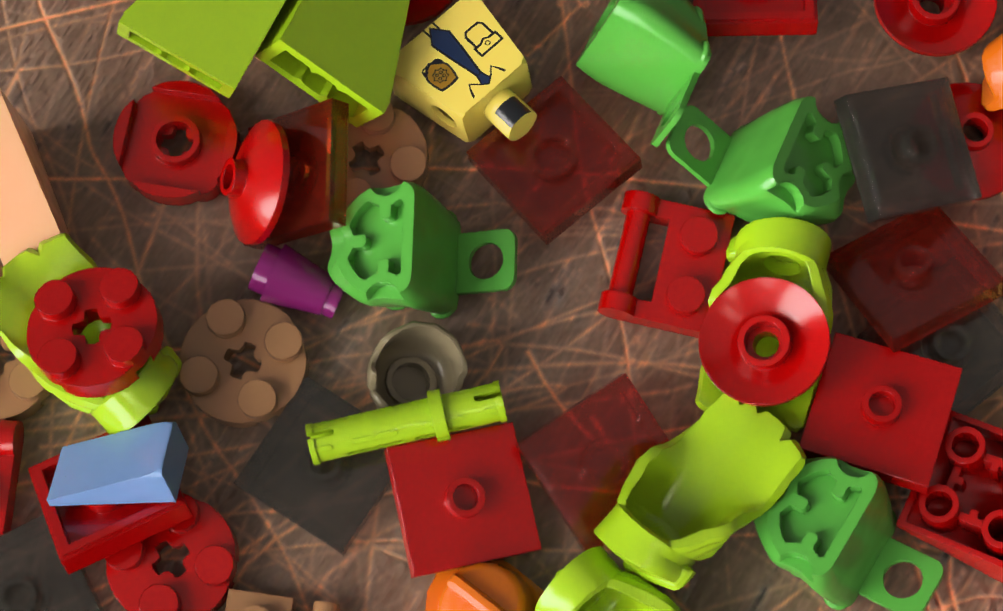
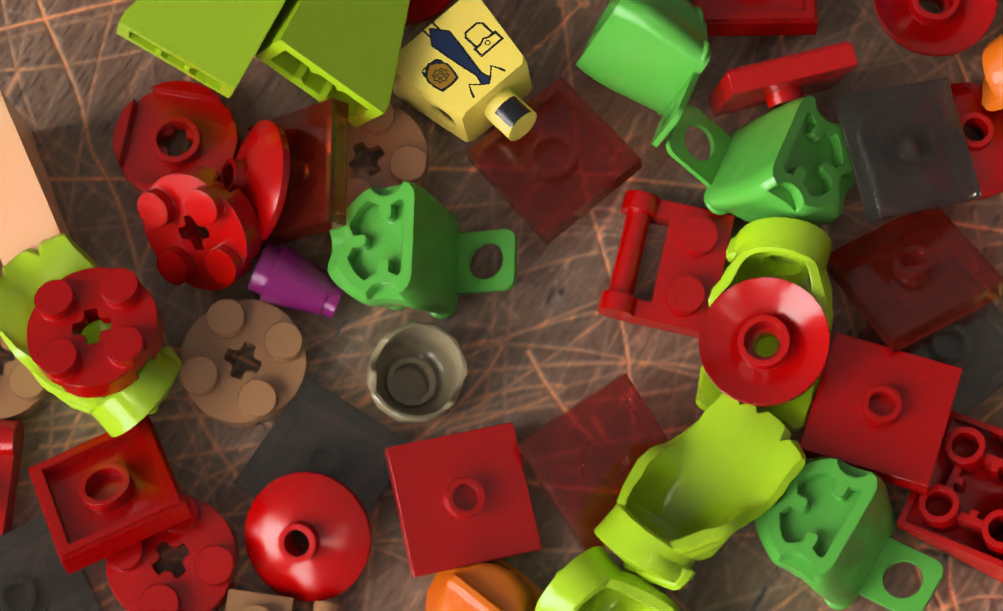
(122, 468): medium blue slope -> none
(181, 250): none -> red plate
(331, 520): none -> red dish
(406, 422): lime pin -> none
(782, 79): none -> red plate

